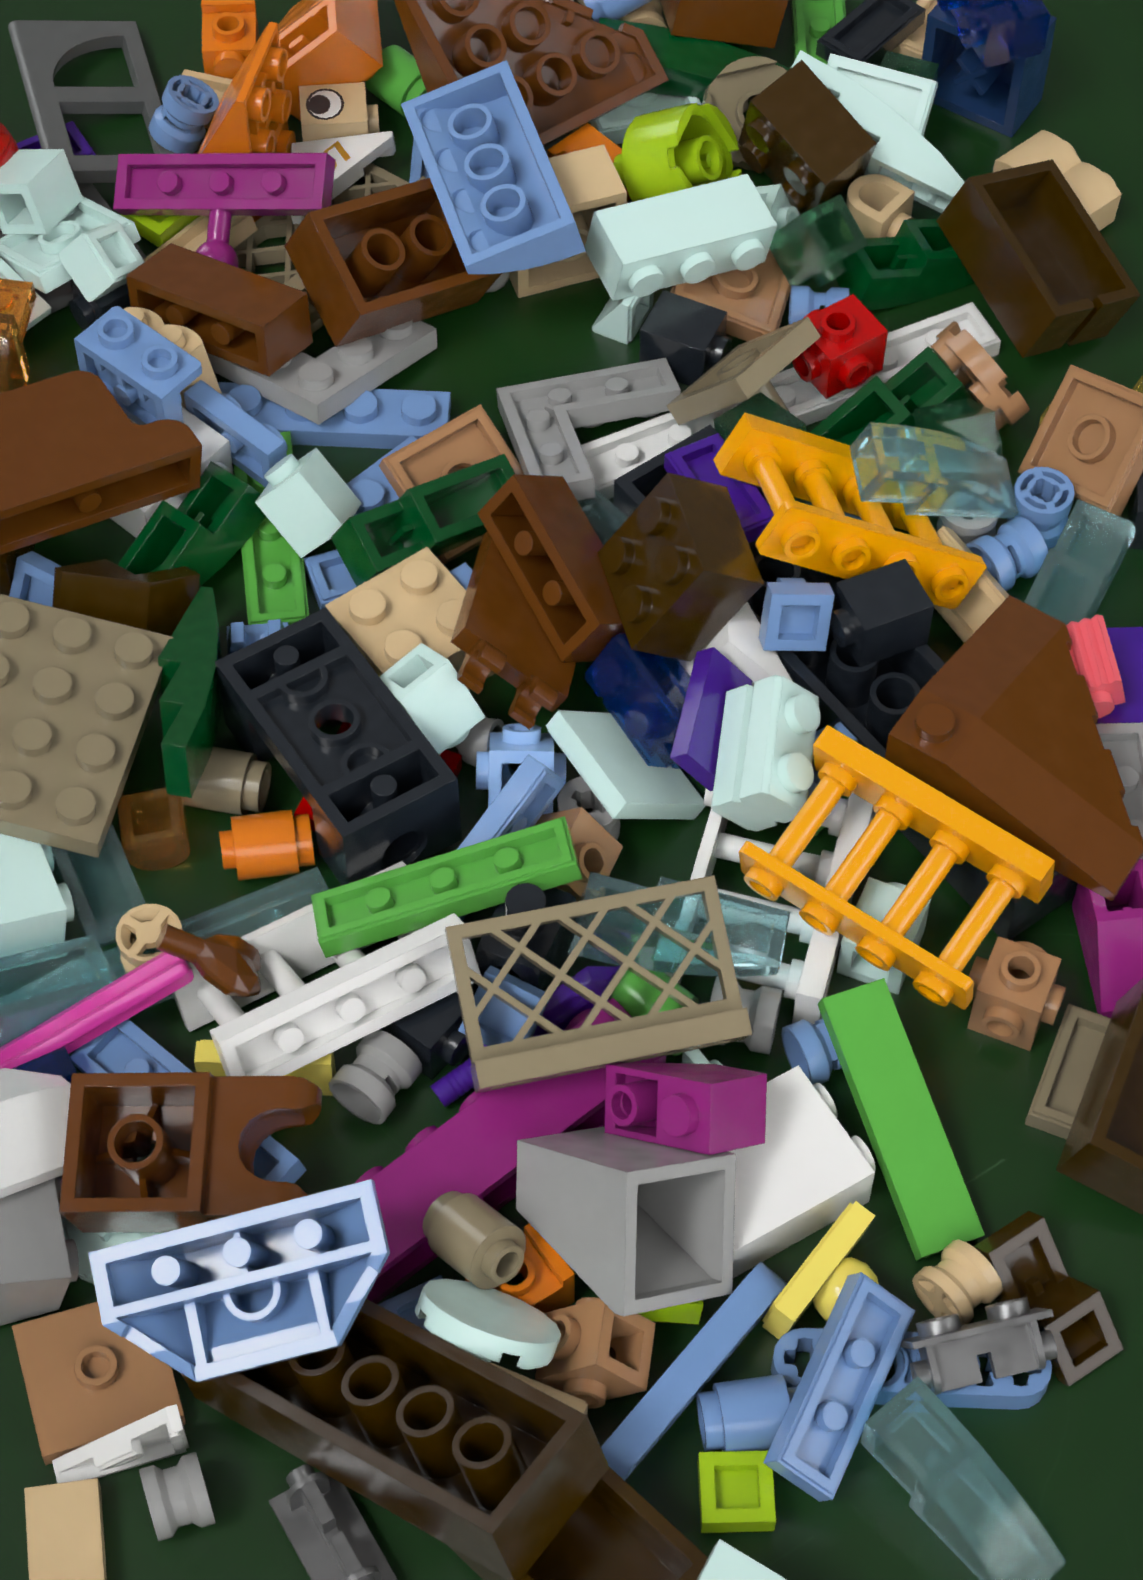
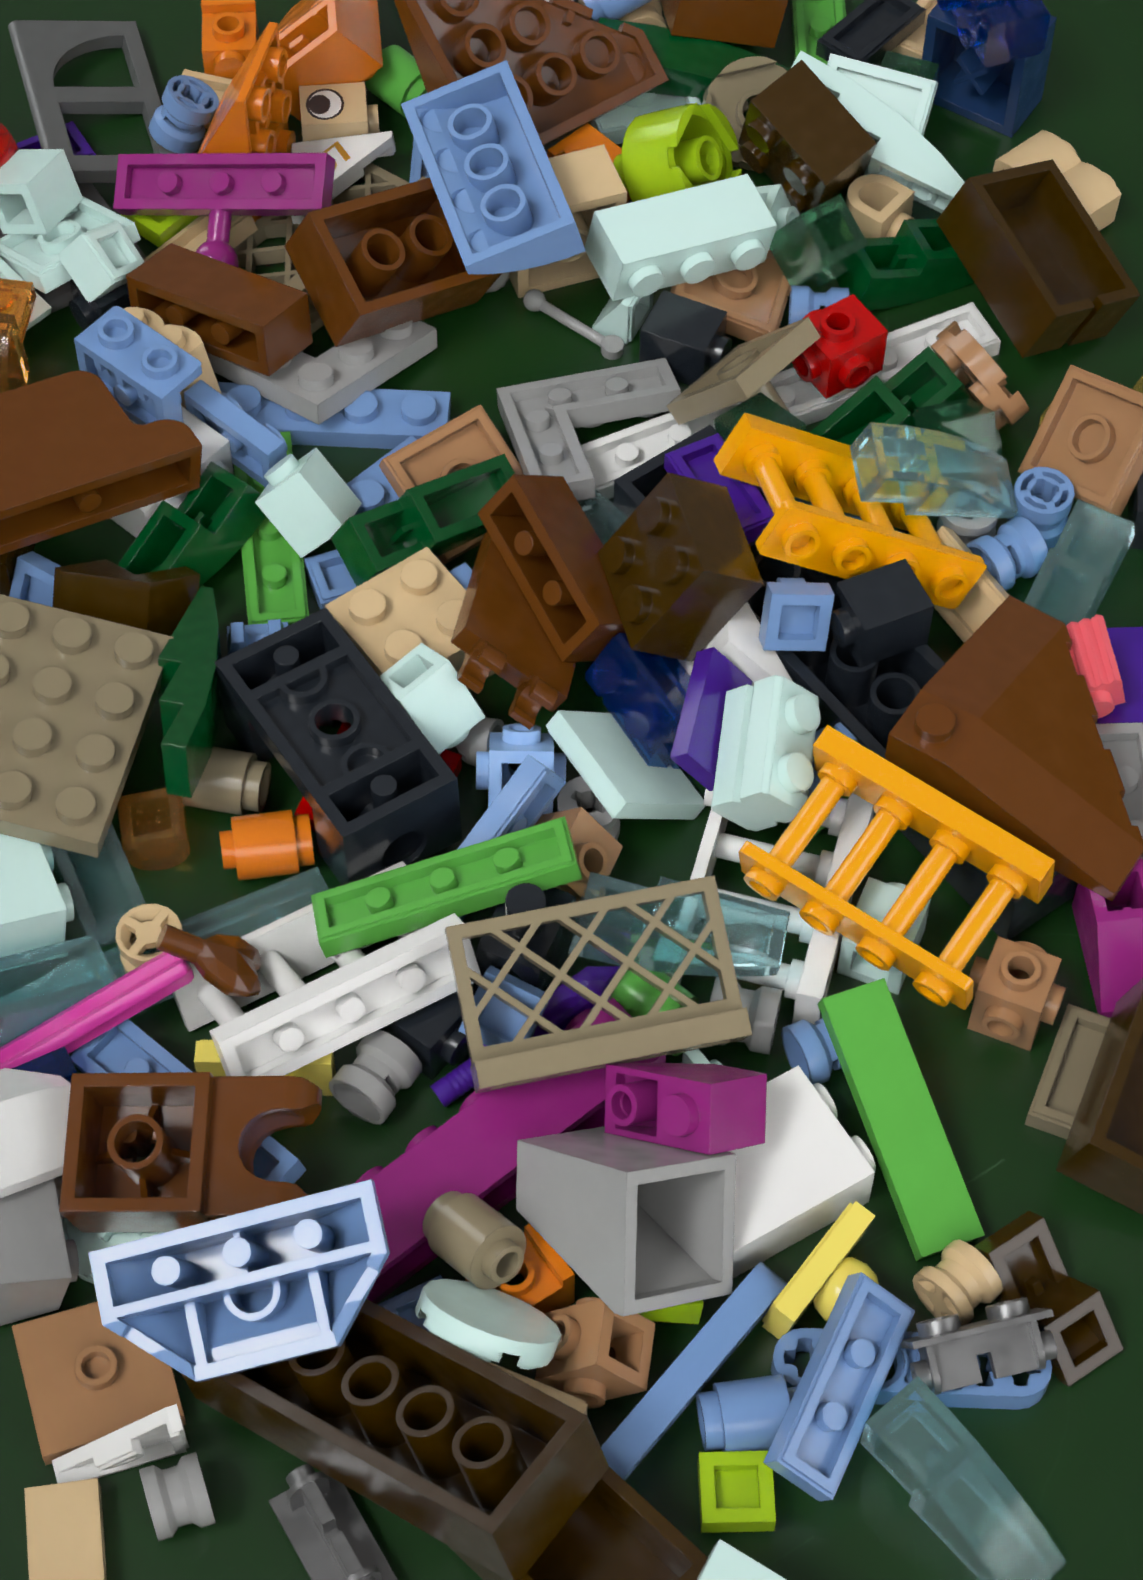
(611, 345): none -> light grey hinge

